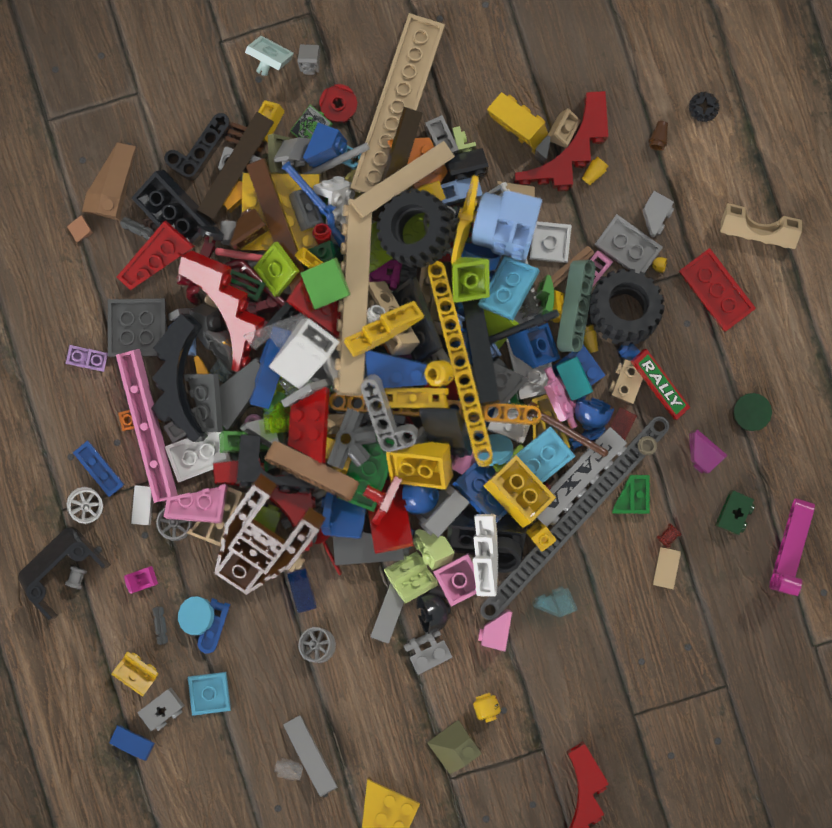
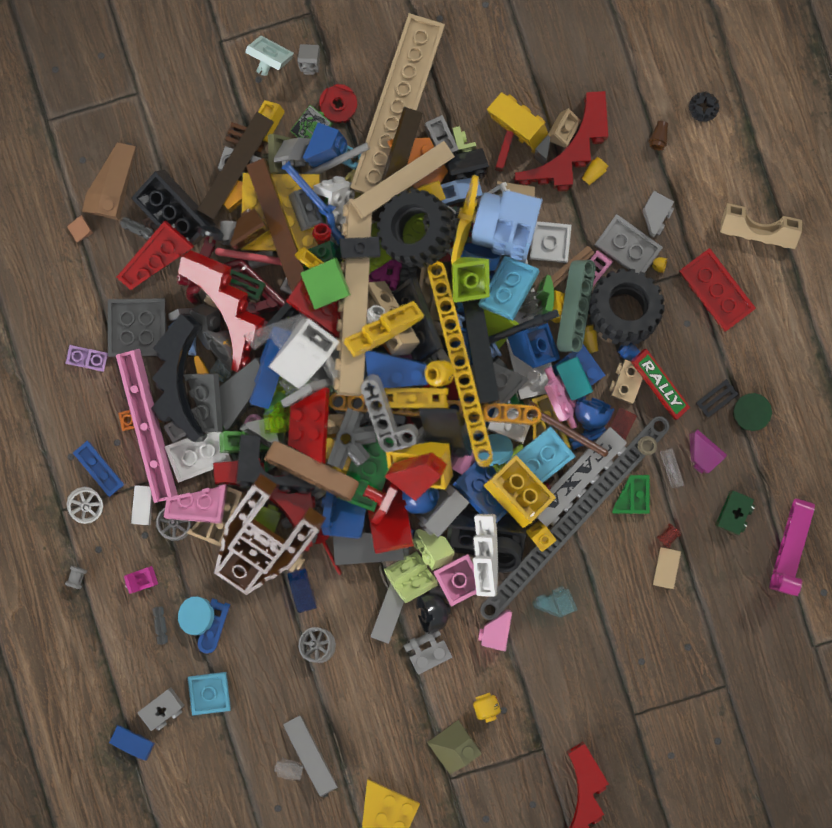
(68, 542): black windscreen -> none
(135, 673): yellow bracket -> none
(200, 145): black beam -> none
(276, 269): lime plate -> none
(359, 247): none -> black plate
(416, 474): none -> red slope
(504, 151): none -> red tile
(672, 468): none -> clear tile
(729, 389): none -> black tile

